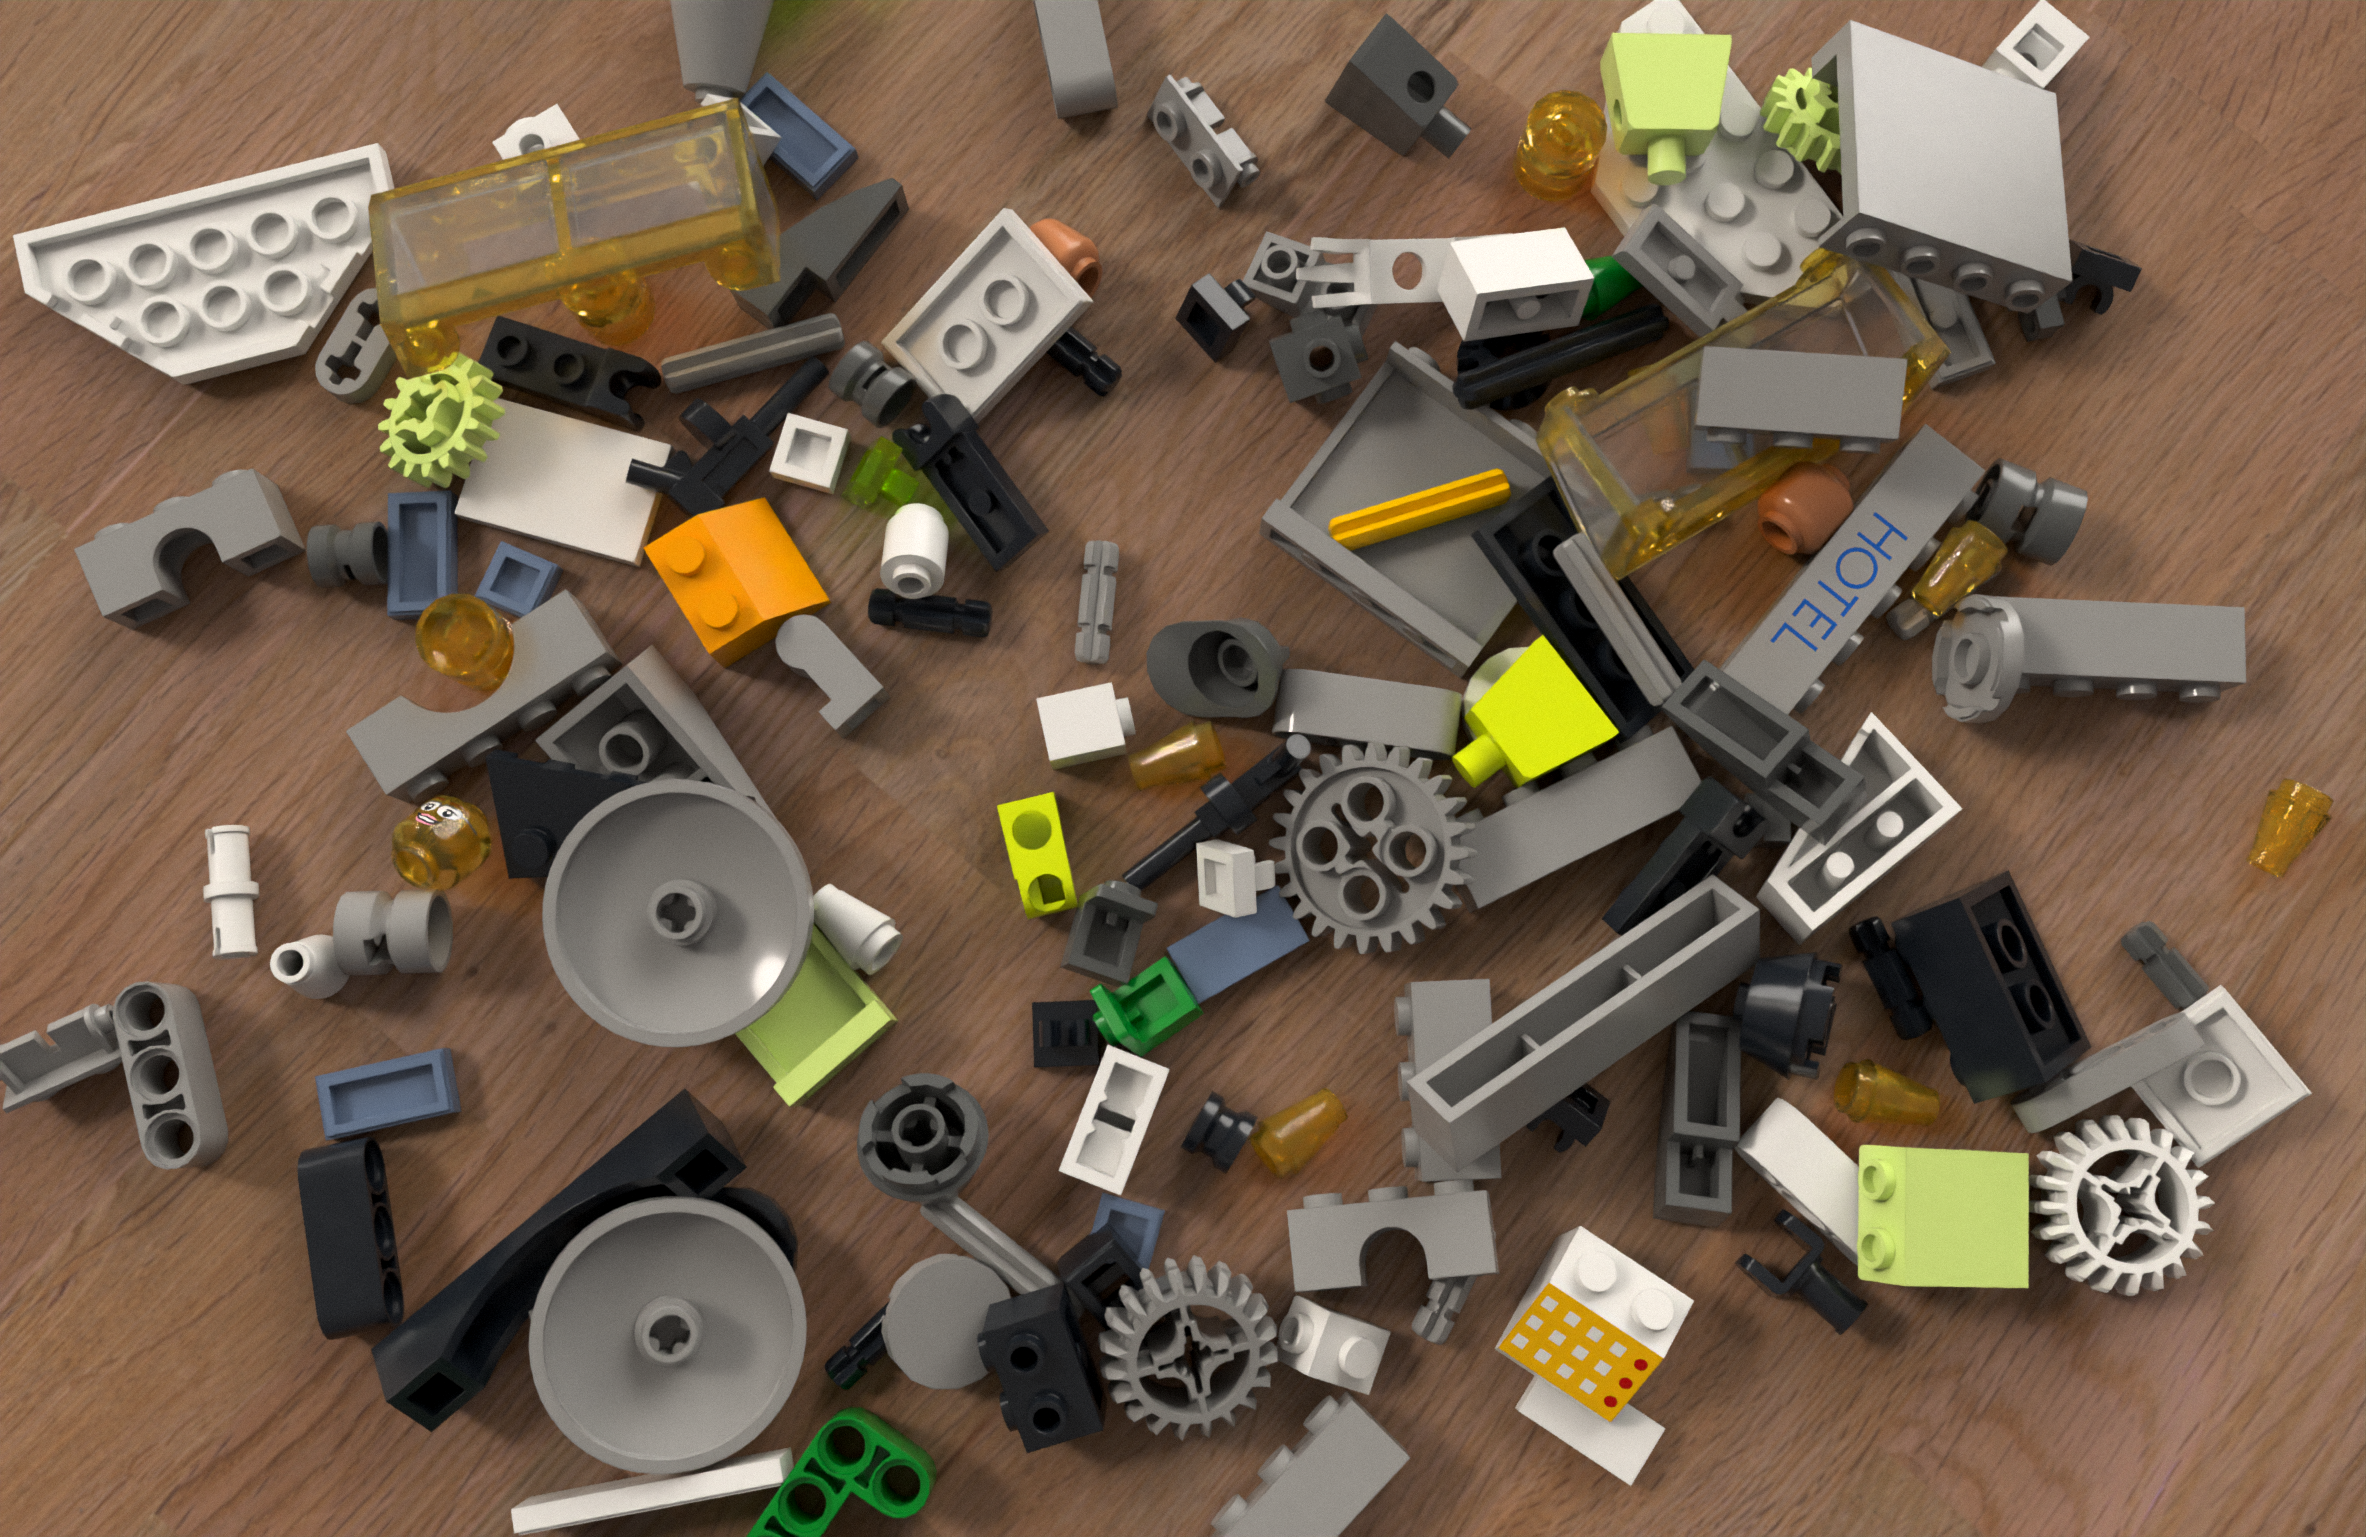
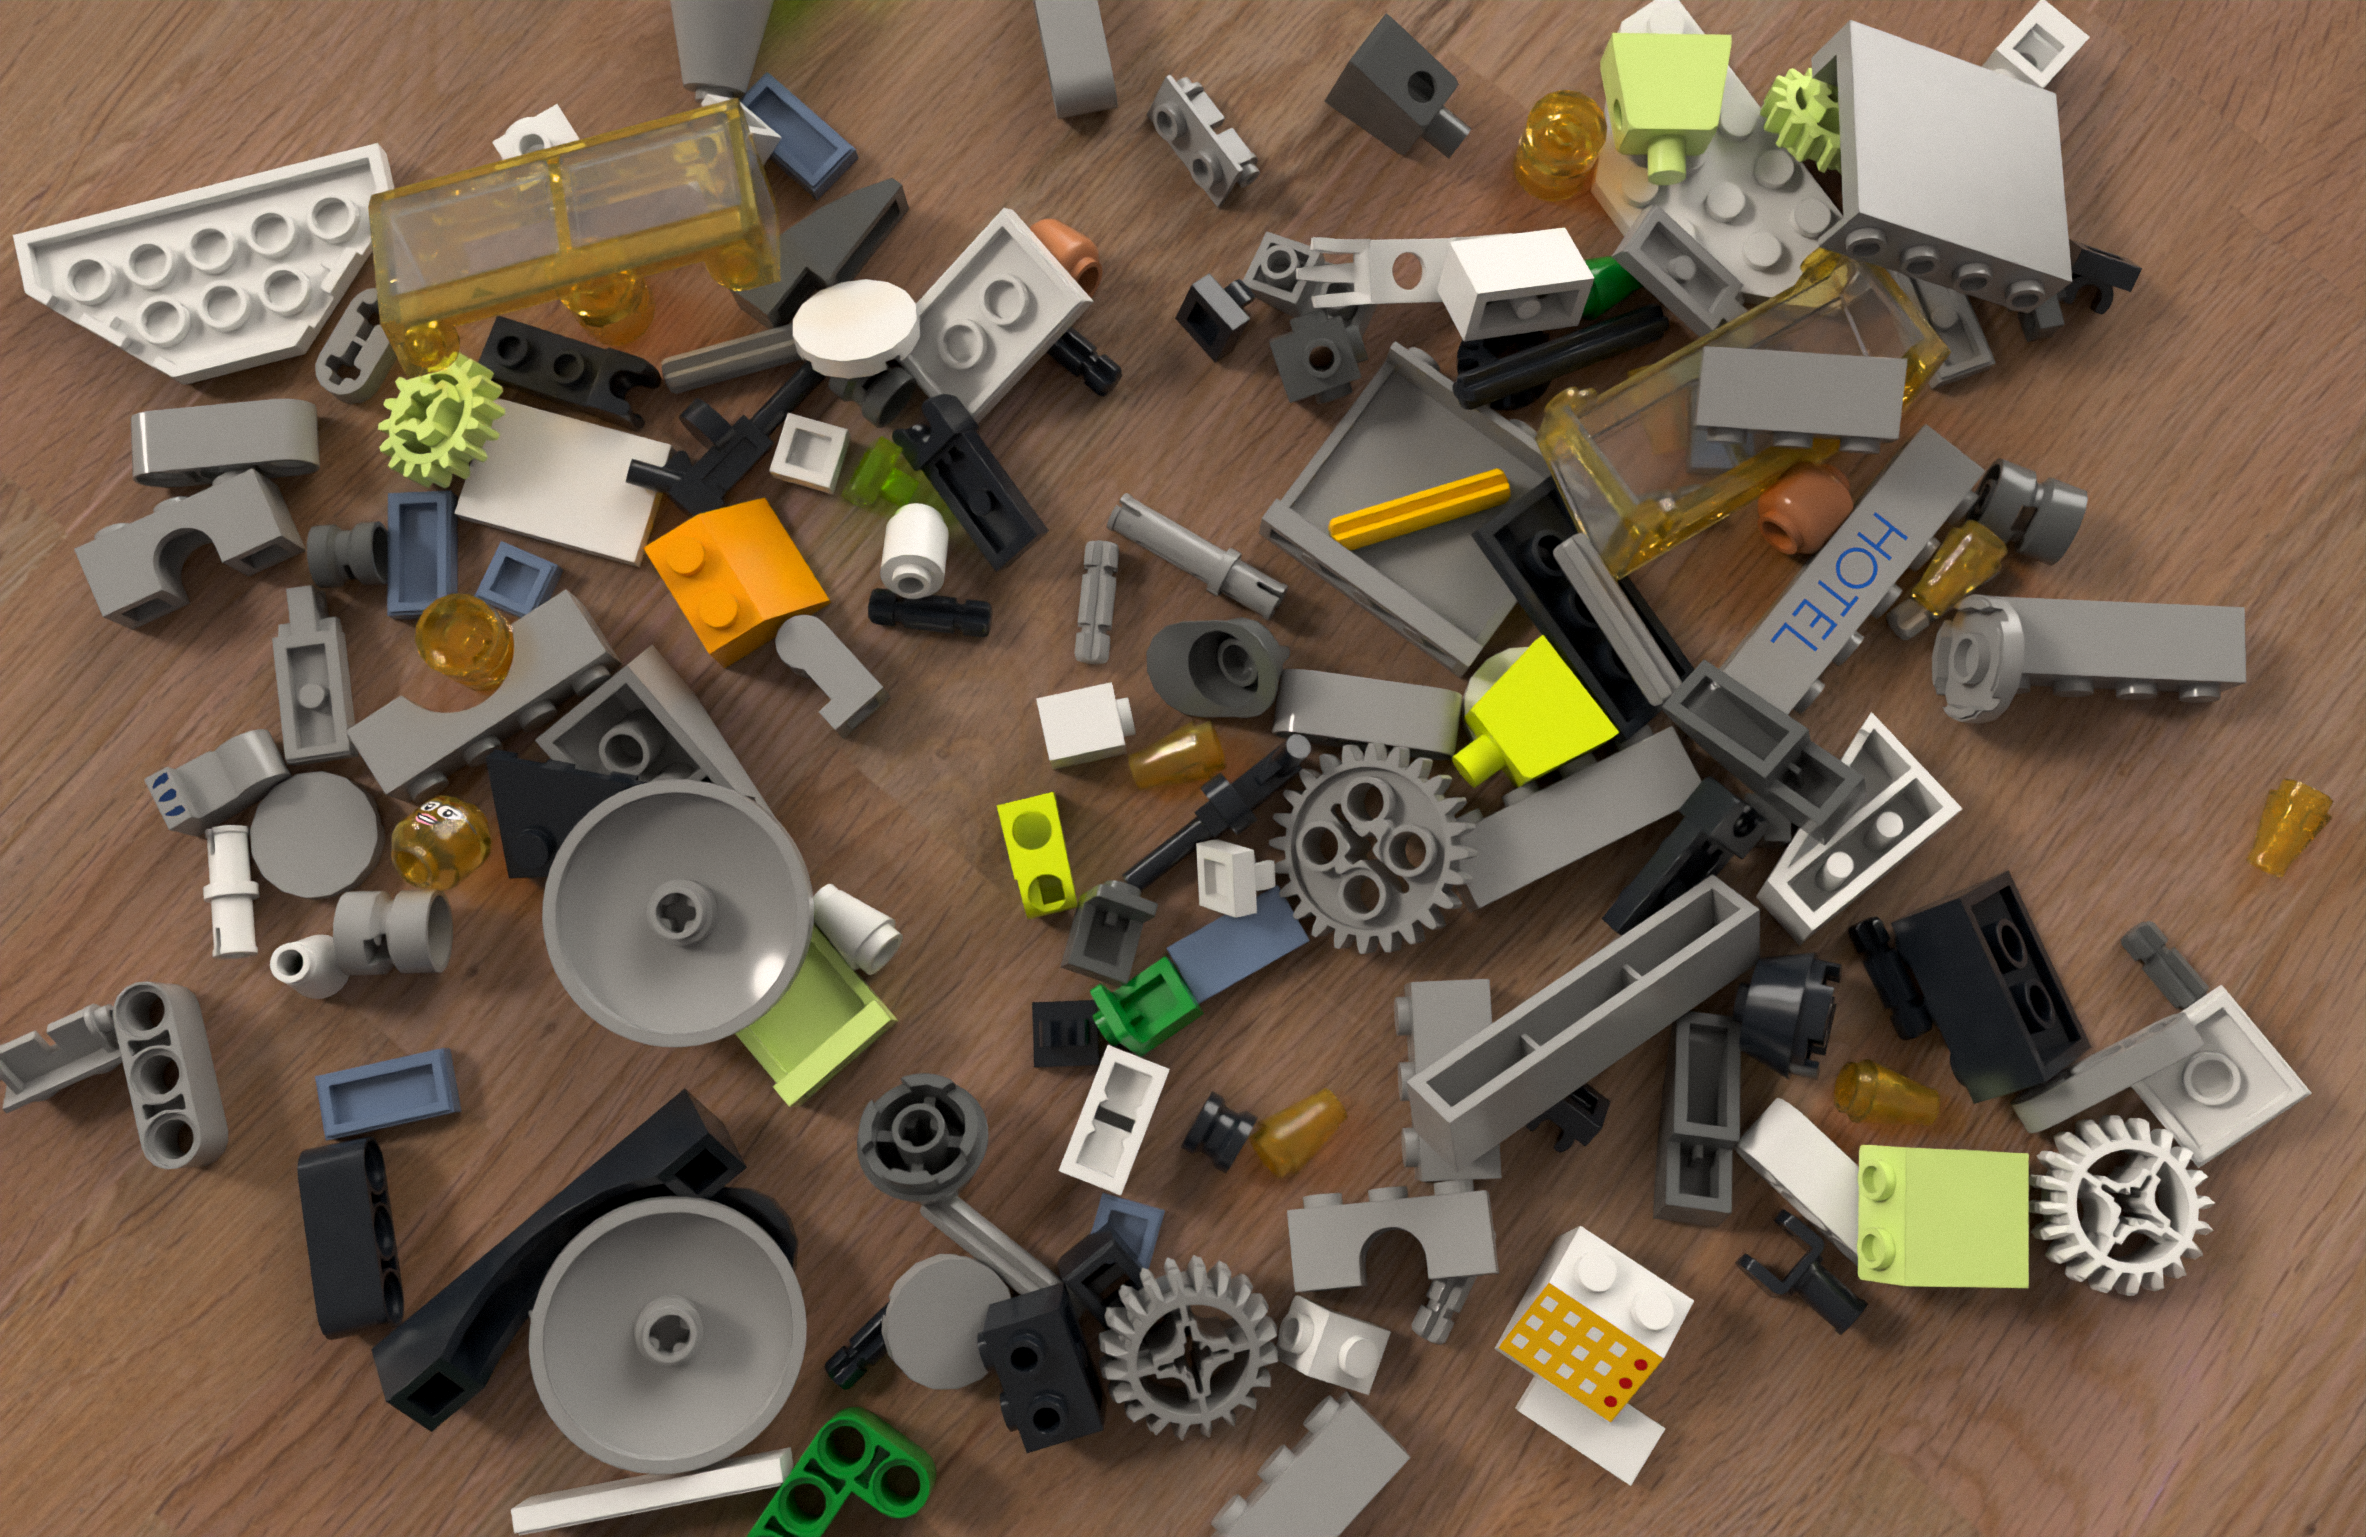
(206, 441): none -> light grey beam
(218, 783): none -> light grey leg
(313, 681): none -> light grey hinge
(317, 835): none -> light grey tile
(856, 328): none -> white tile
(1219, 569): none -> light grey pin

